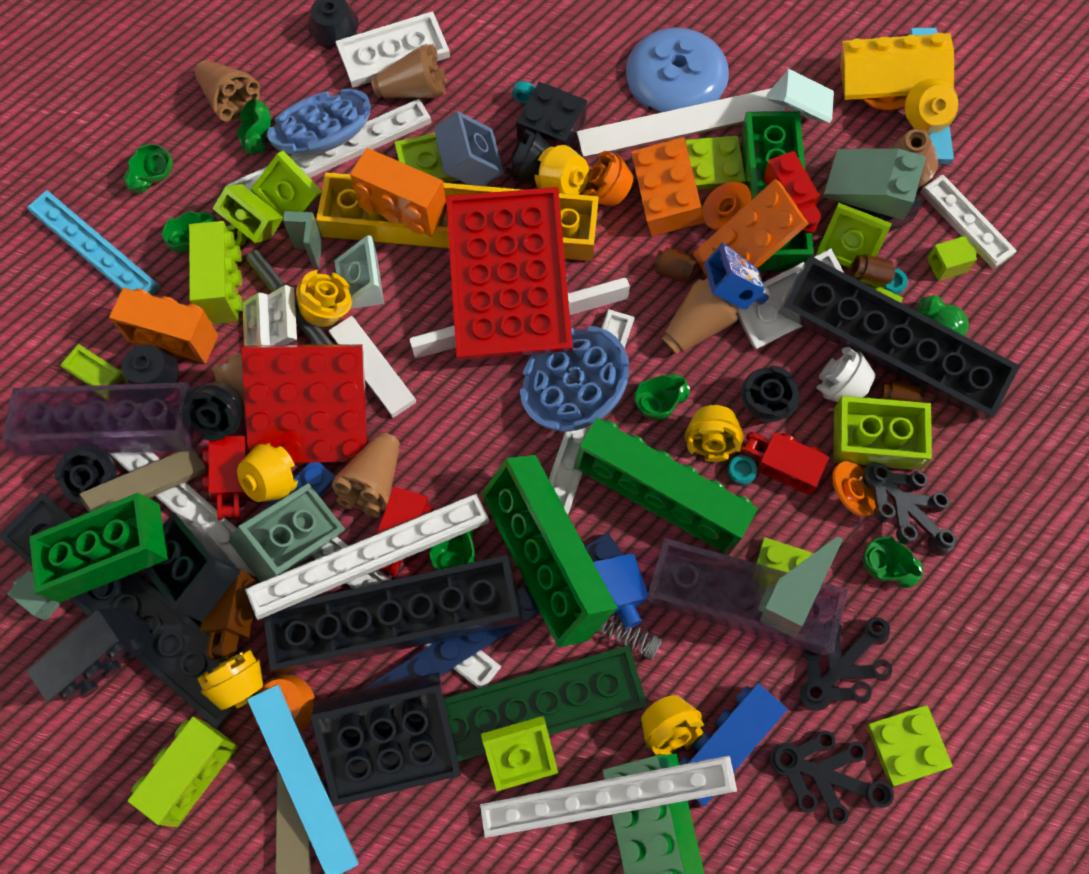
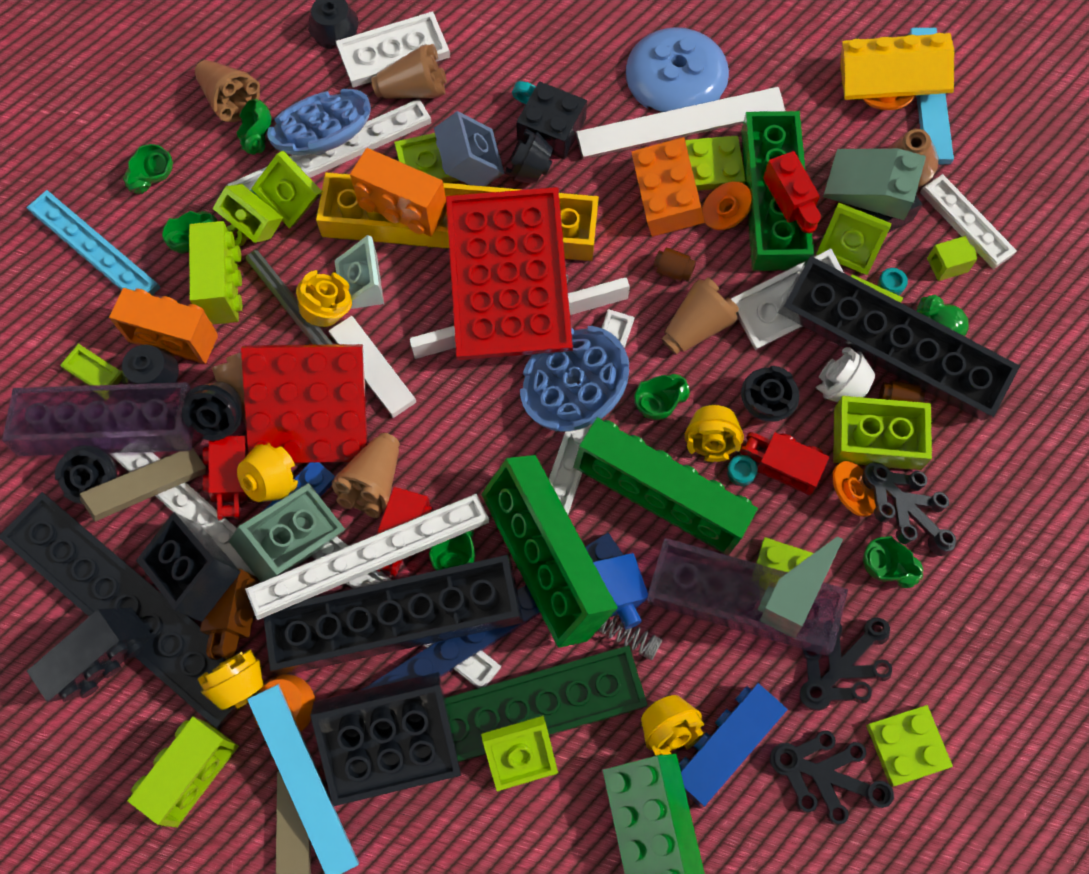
(24, 594): sand green brick -> none
(97, 548): green brick -> none
(270, 318): white slope -> none
(304, 234): sand green panel -> none
(562, 169): yellow cone -> none
(609, 179): orange cone -> none
(609, 797): white tile -> none
(735, 278): blue torso -> none
(758, 227): orange plate -> none
(803, 95): light aqua slope -> none
(872, 270): reddish brown brick -> none
(931, 105): yellow cone -> none

